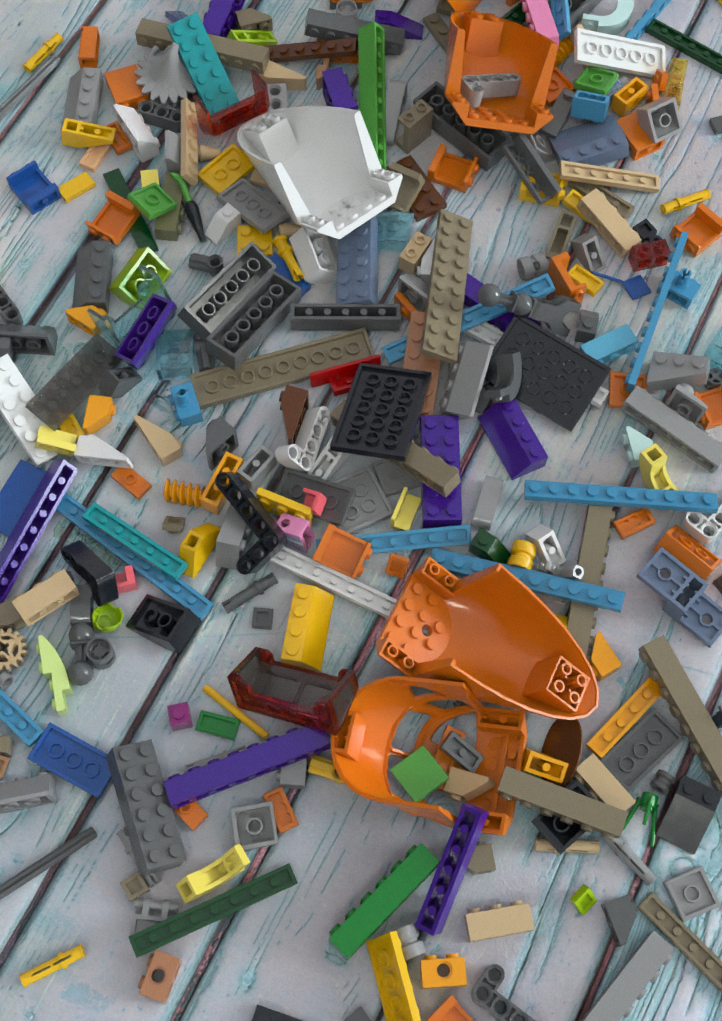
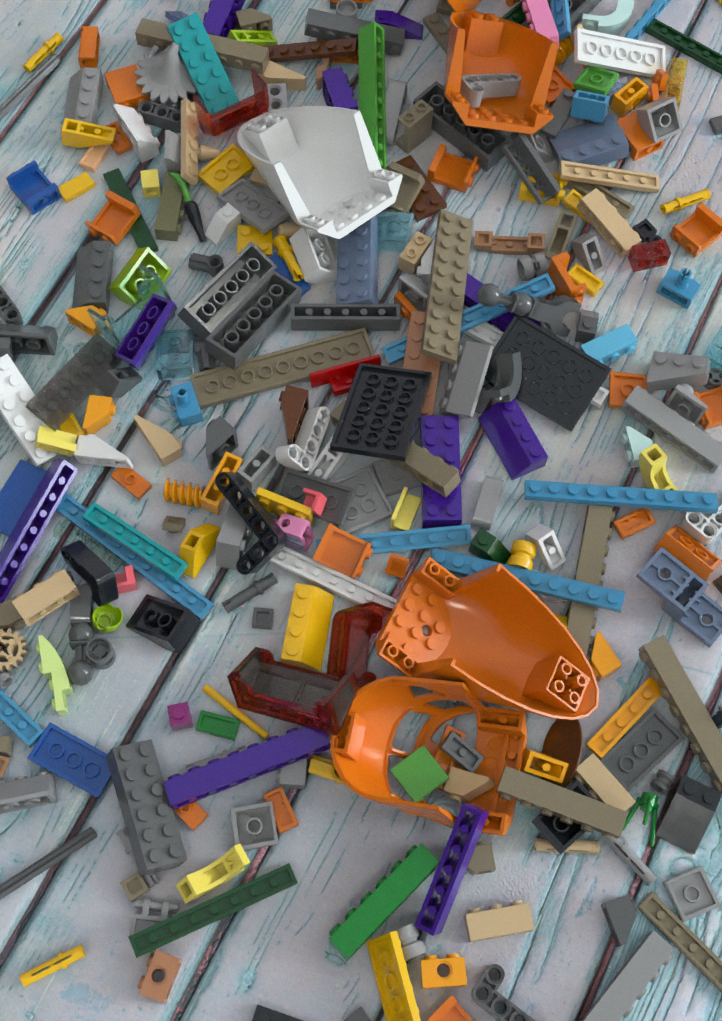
(152, 201): bright green tile -> none
(351, 639): none -> clear red windscreen
(509, 244): none -> medium nougat slope
(571, 572): light grey bar -> none
(583, 899): lime plate -> none
(635, 287): blue piece -> none
(653, 317): dark azure plate -> none

